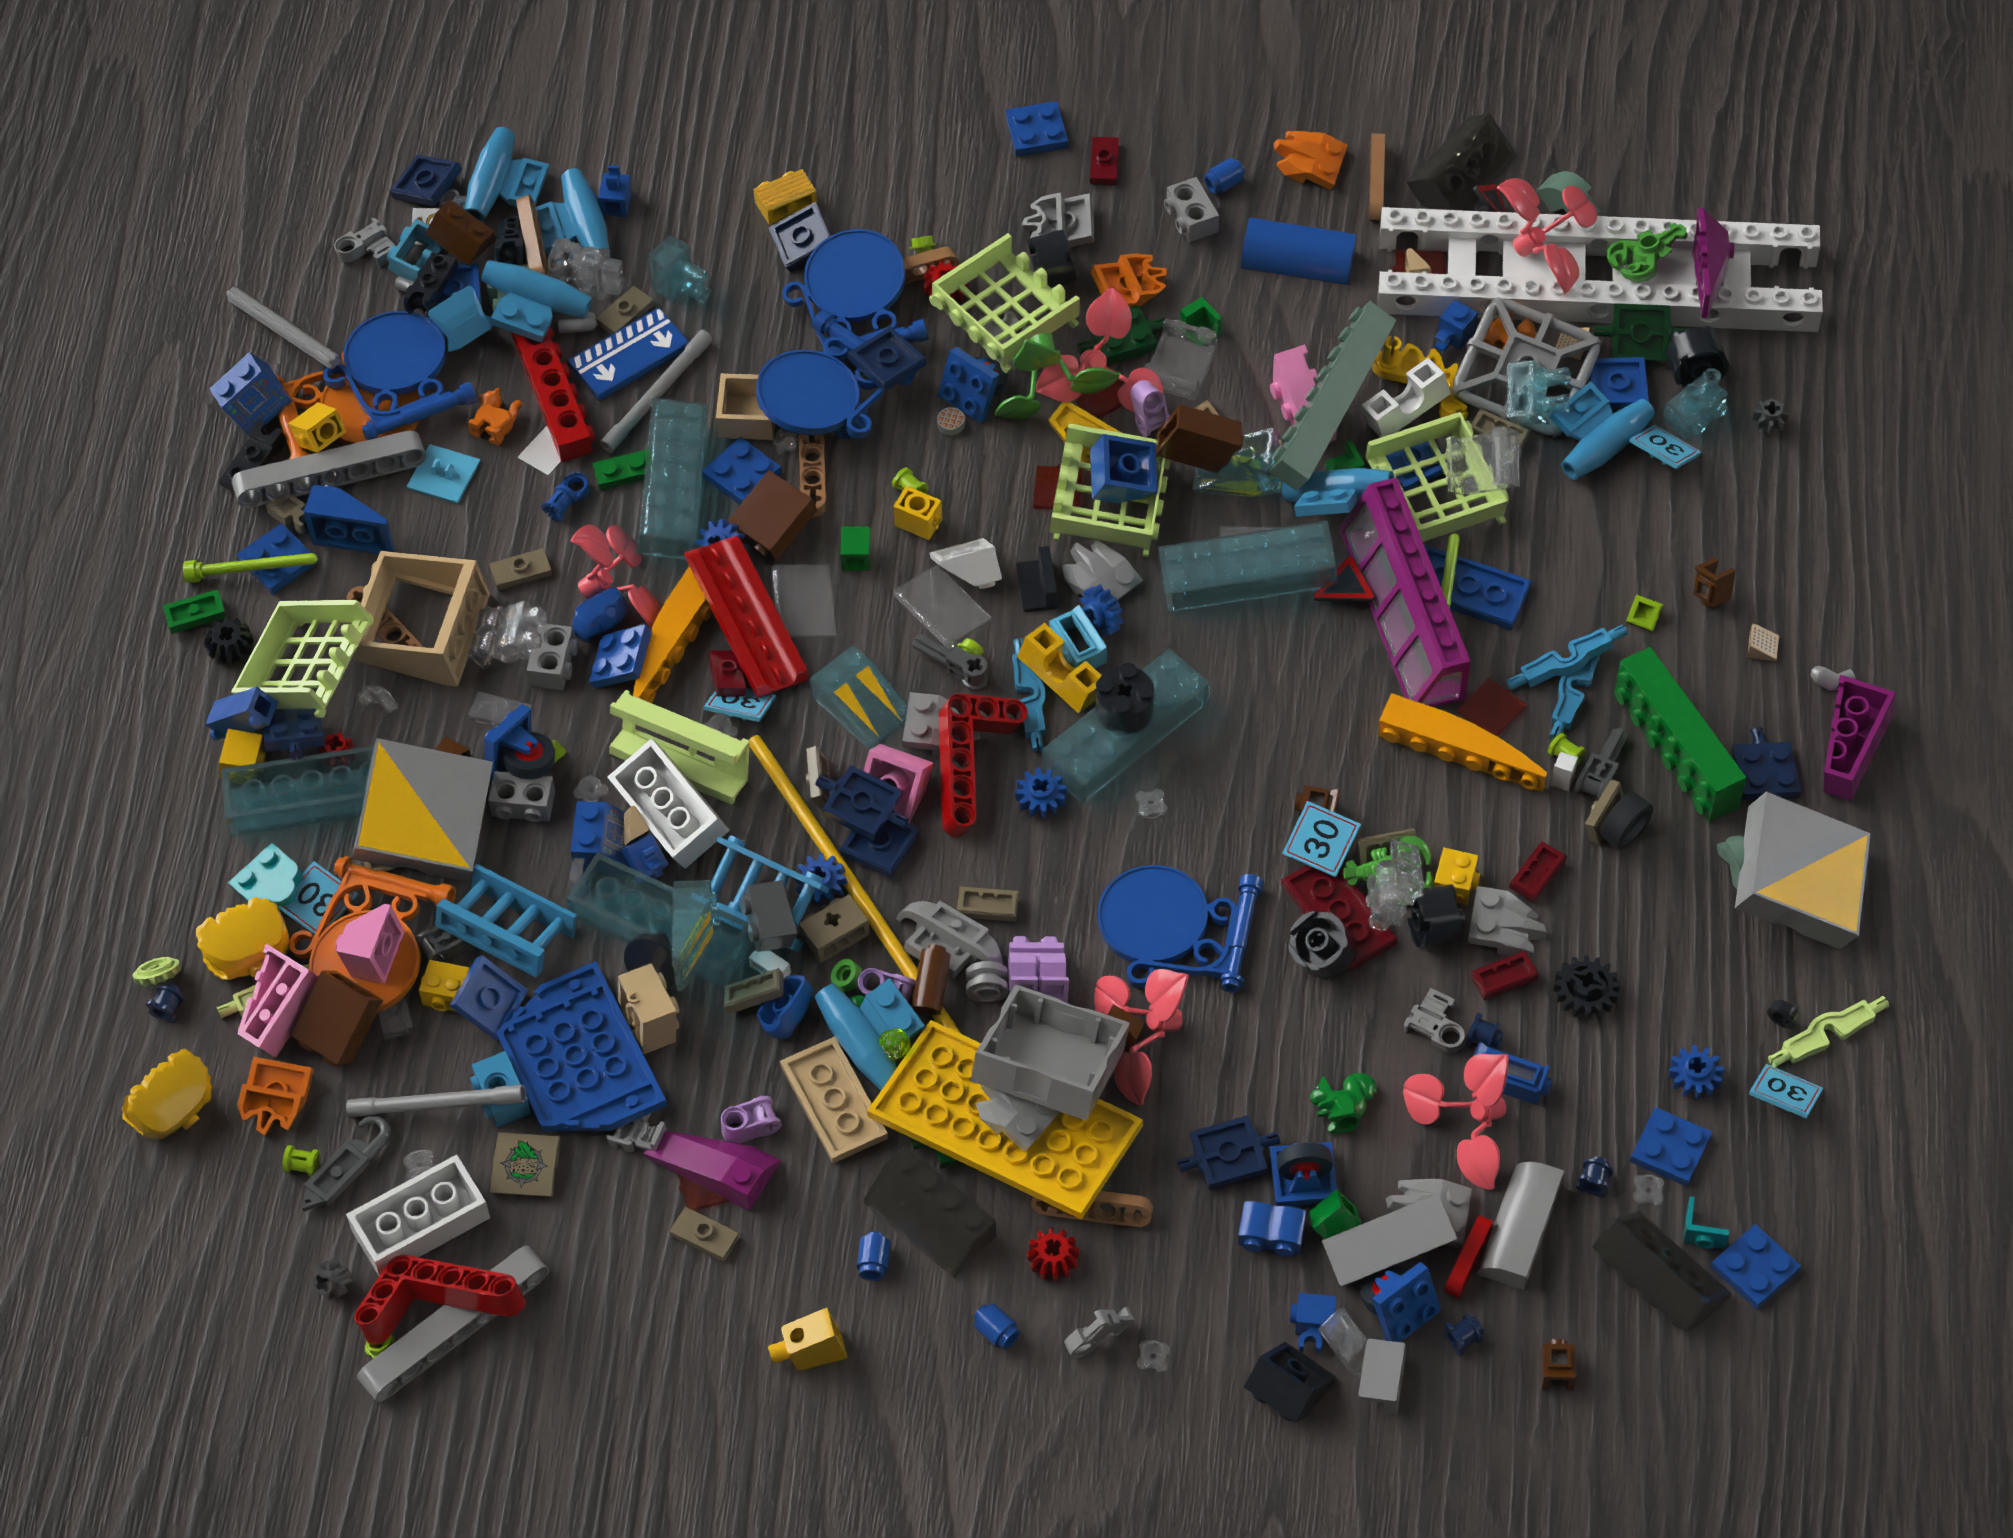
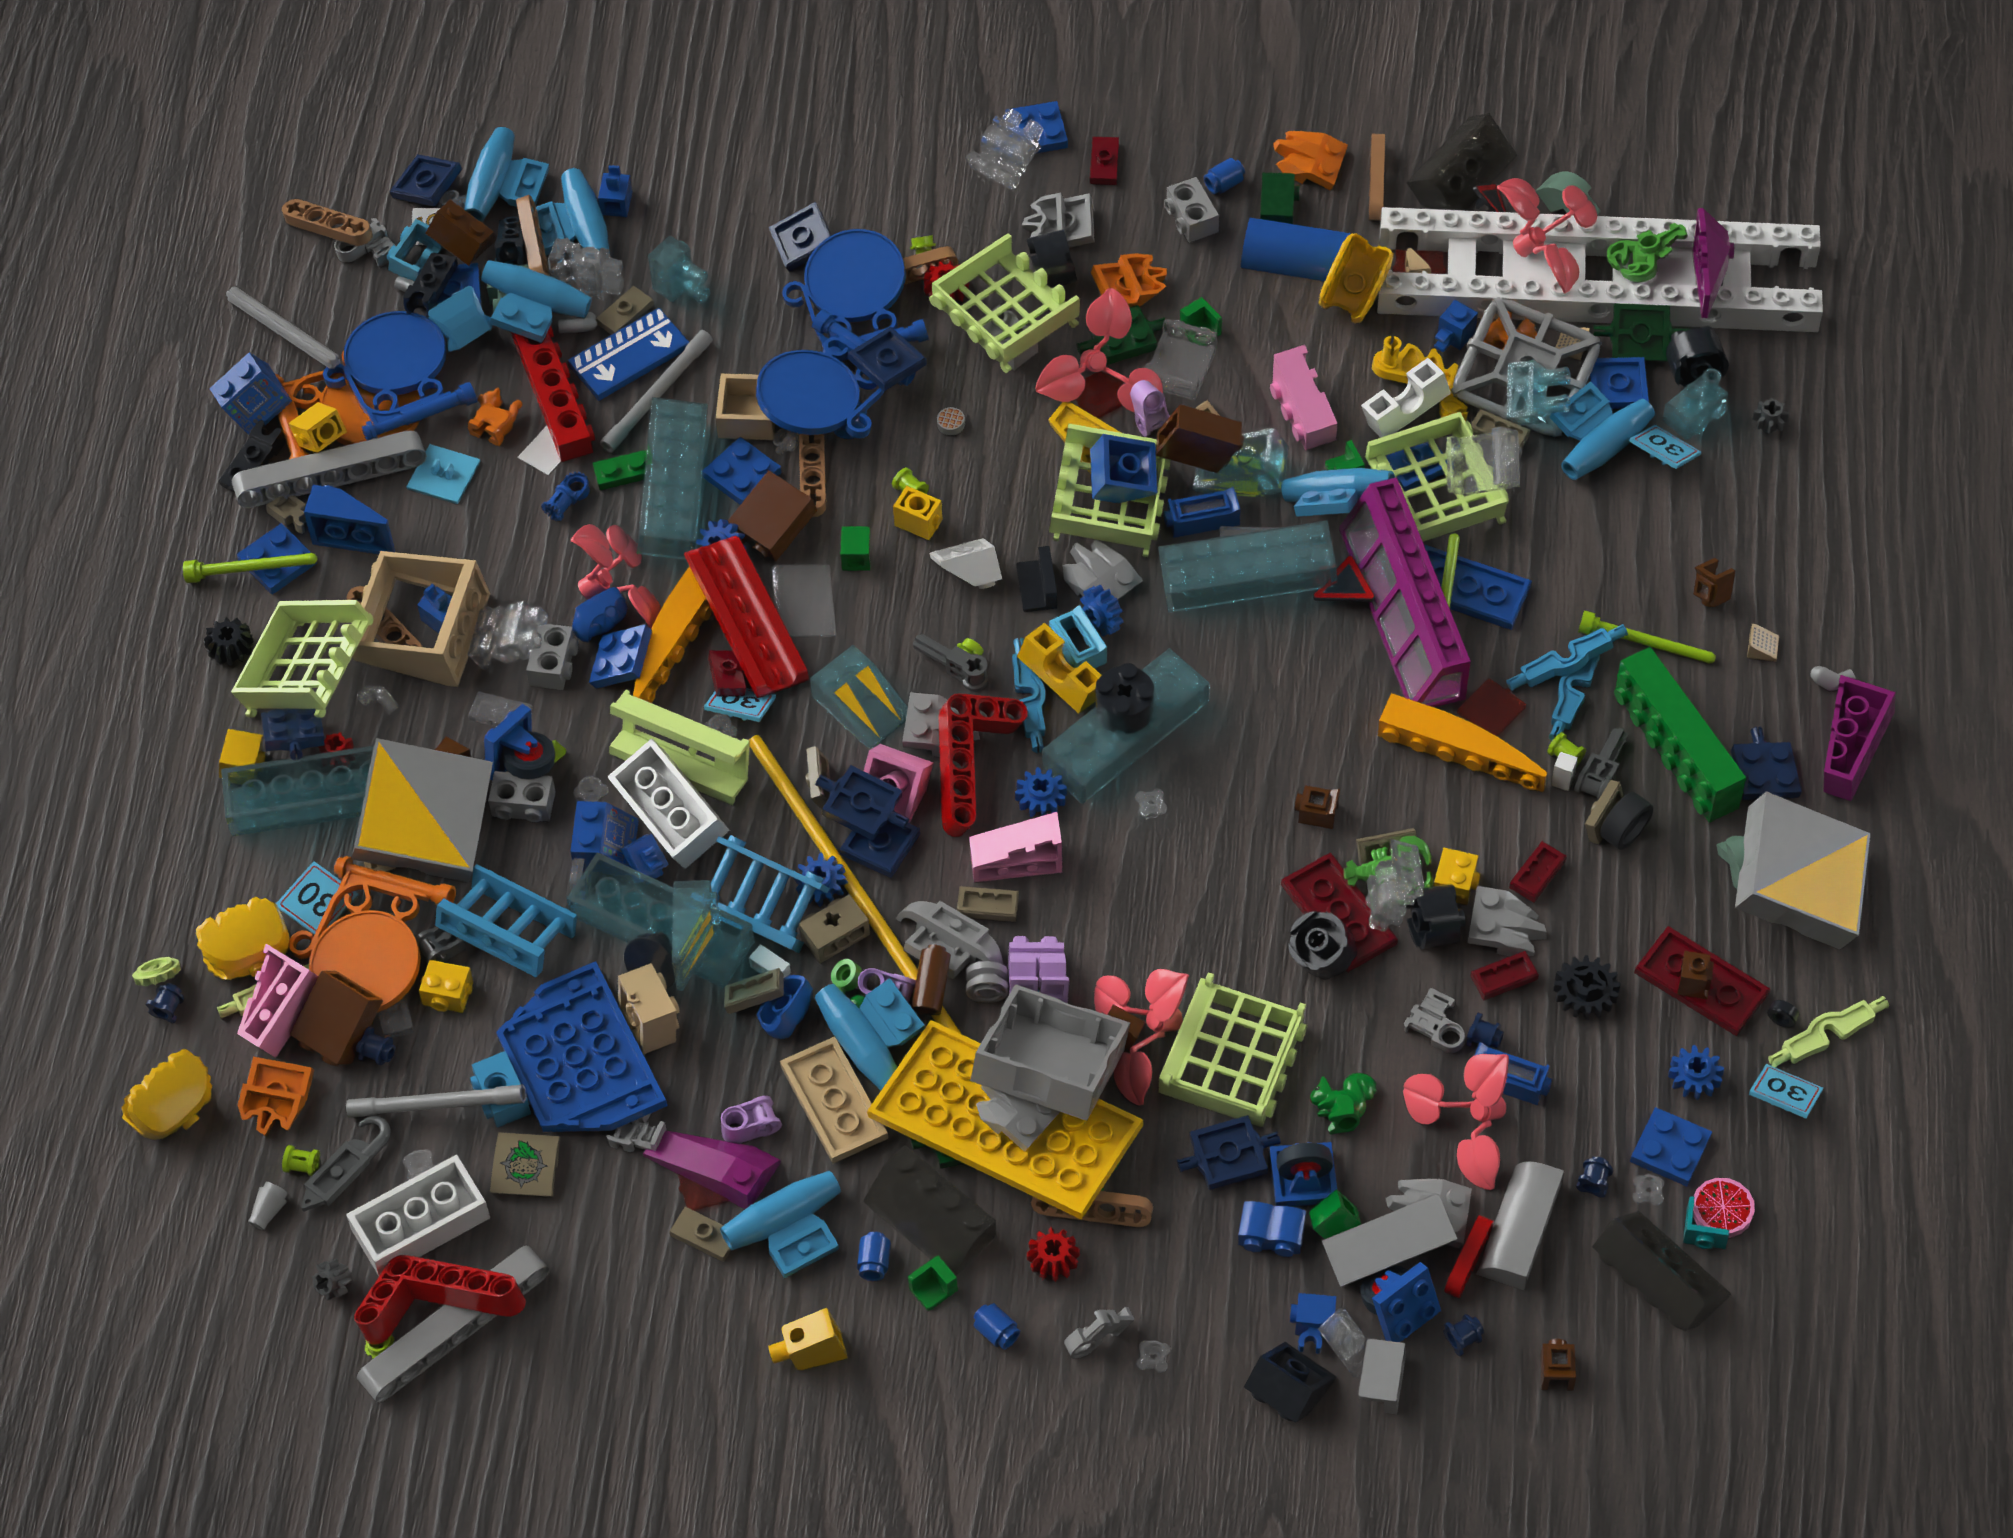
(194, 611): green plate -> none
(241, 712): blue brick -> none
(267, 1204): none -> light grey cone
(270, 877): plate -> none
(353, 231): none -> medium nougat beam
(371, 944): bright pink slope -> none
(375, 1047): none -> dark blue brick
(434, 607): none -> blue brick
(488, 996): blue plate -> none
(520, 569): dark tan plate -> none
(633, 825): tan slope -> none
(768, 916): dark grey brick -> none
(784, 196): yellow brick -> none
(788, 1223): none -> dark azure plate
(894, 1043): clear neon green tile -> none
(933, 1283): none -> green panel
(941, 606): clear piece -> none
(971, 383): blue plate -> none
(1009, 144): none -> clear hips
(1018, 850): none -> bright pink wedge
(1042, 353): bright green plant -> none
(1046, 487): clear red piece -> none
(1162, 915): blue piece -> none
(1190, 1030): none -> yellowish green window
(1202, 513): none -> blue window
(1278, 197): none -> dark green brick
(1321, 839): medium azure piece -> none
(1332, 395): sand green brick -> none
(1355, 277): none -> yellow animal
(1591, 623): none -> lime piece
(1644, 612): lime slope -> none
(1695, 975): none -> reddish brown window
(1723, 1205): none -> tile
(1731, 995): none -> dark red tile
(1755, 1266): blue plate -> none

